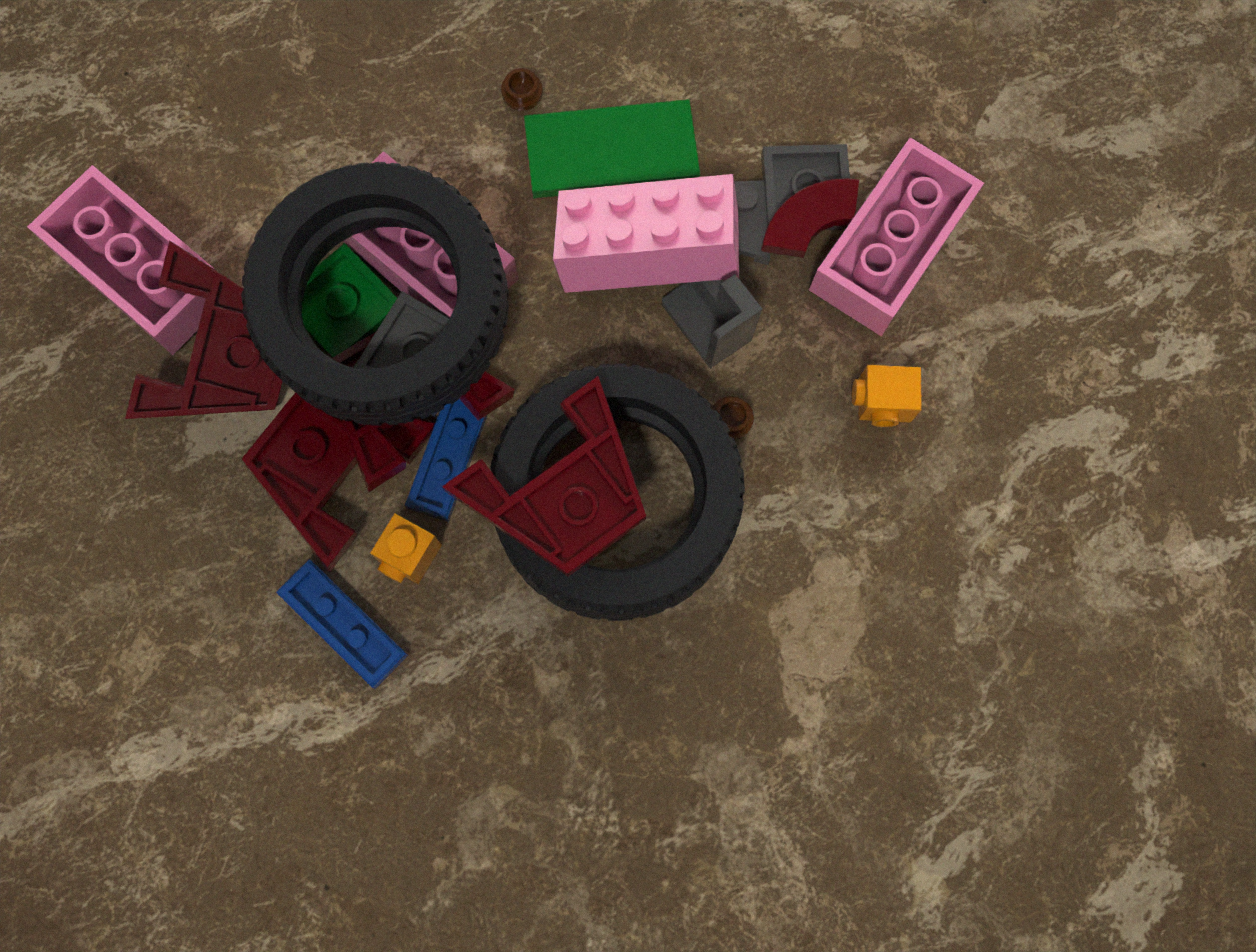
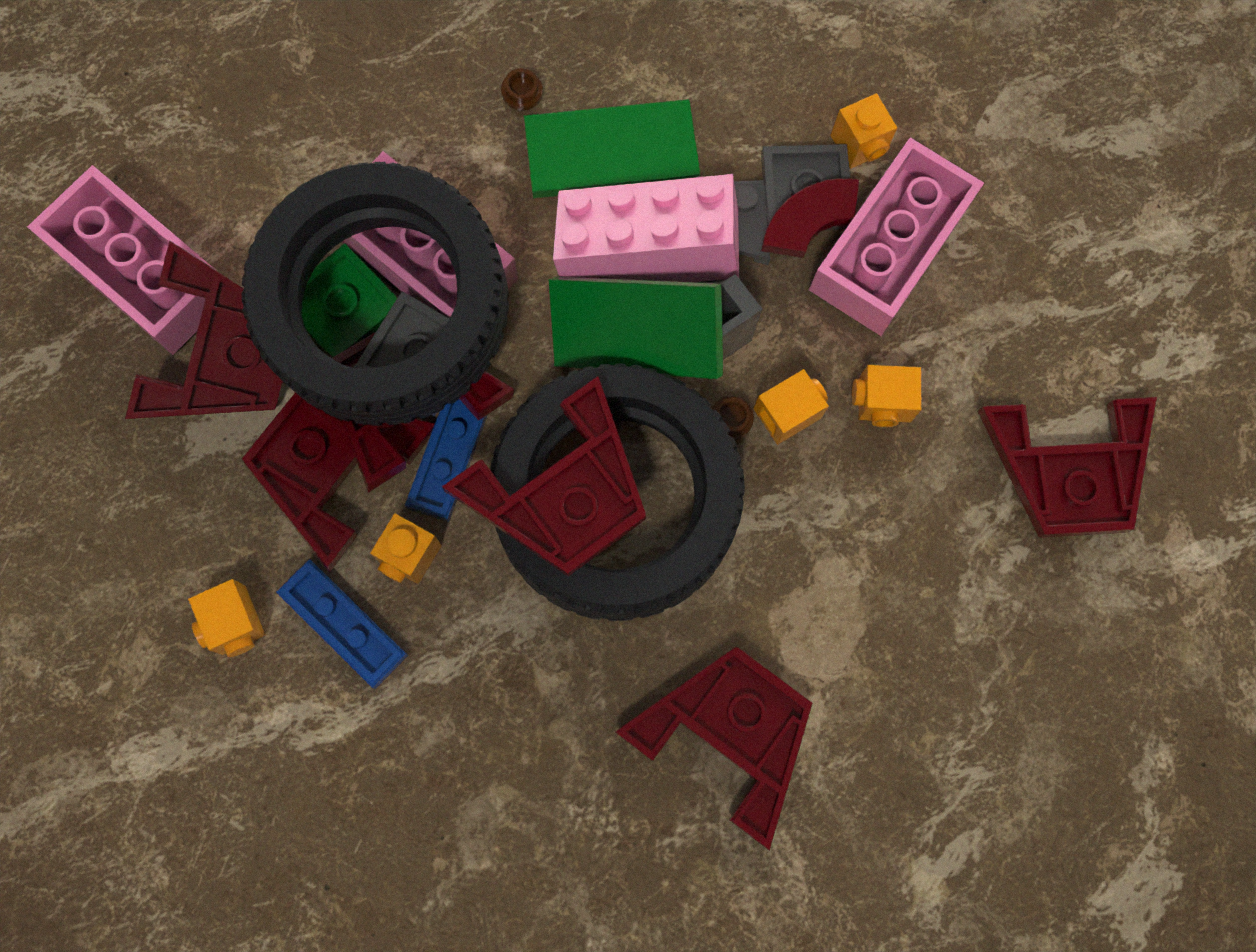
(226, 619): none -> light orange brick
(638, 323): none -> green tile
(745, 718): none -> dark red wing
(791, 406): none -> light orange brick
(865, 130): none -> light orange brick
(1076, 485): none -> dark red wing

